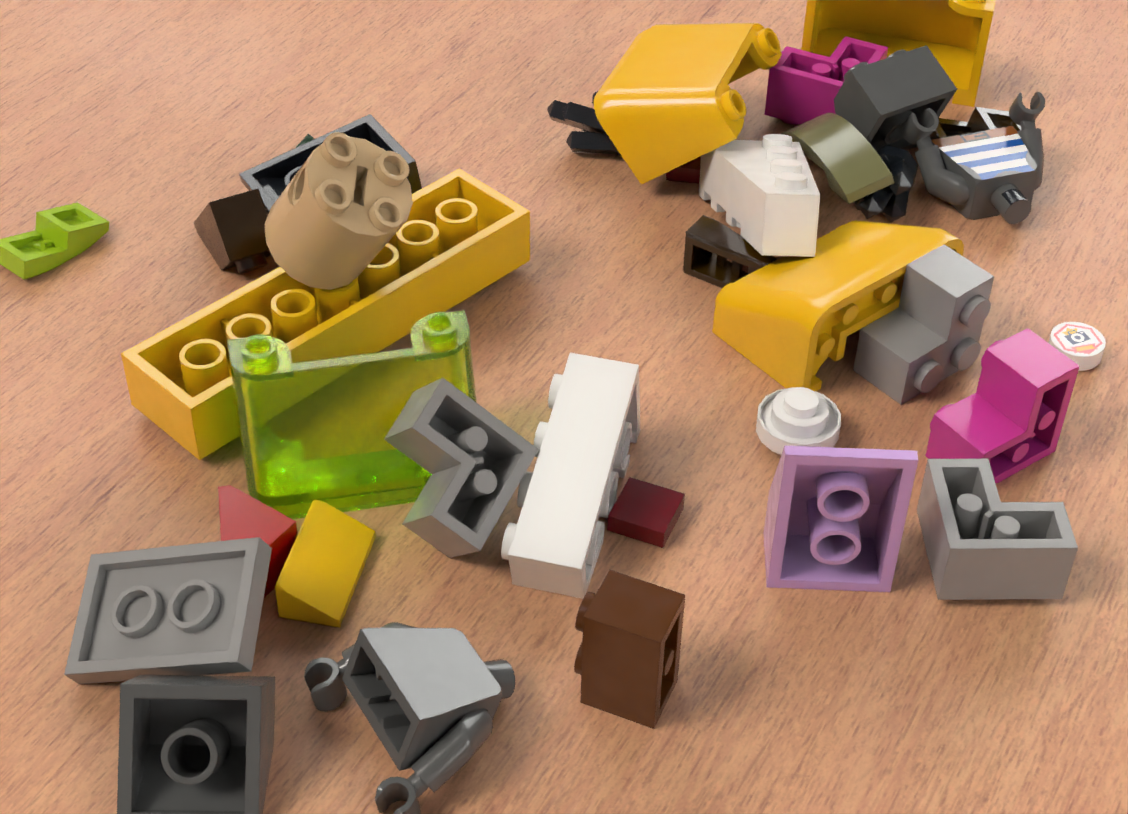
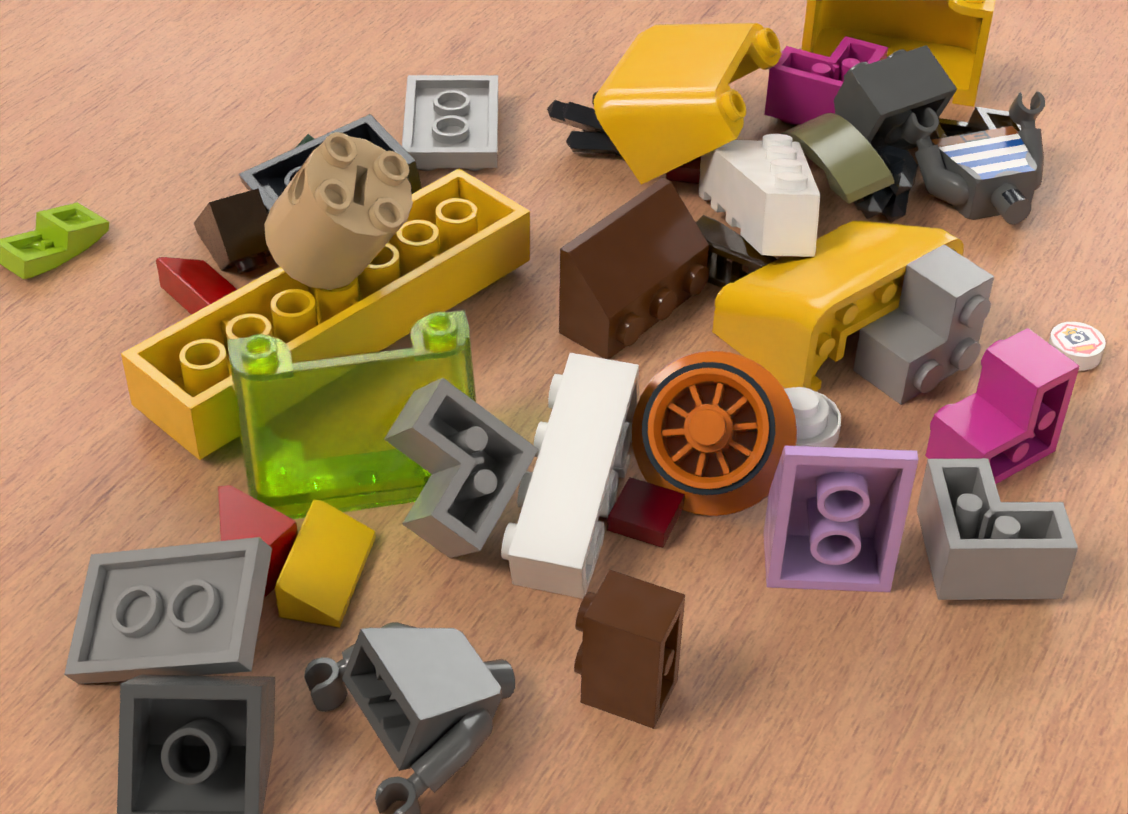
(192, 282): none -> red slope
(452, 121): none -> light grey plate
(631, 271): none -> reddish brown slope
(713, 431): none -> orange piece

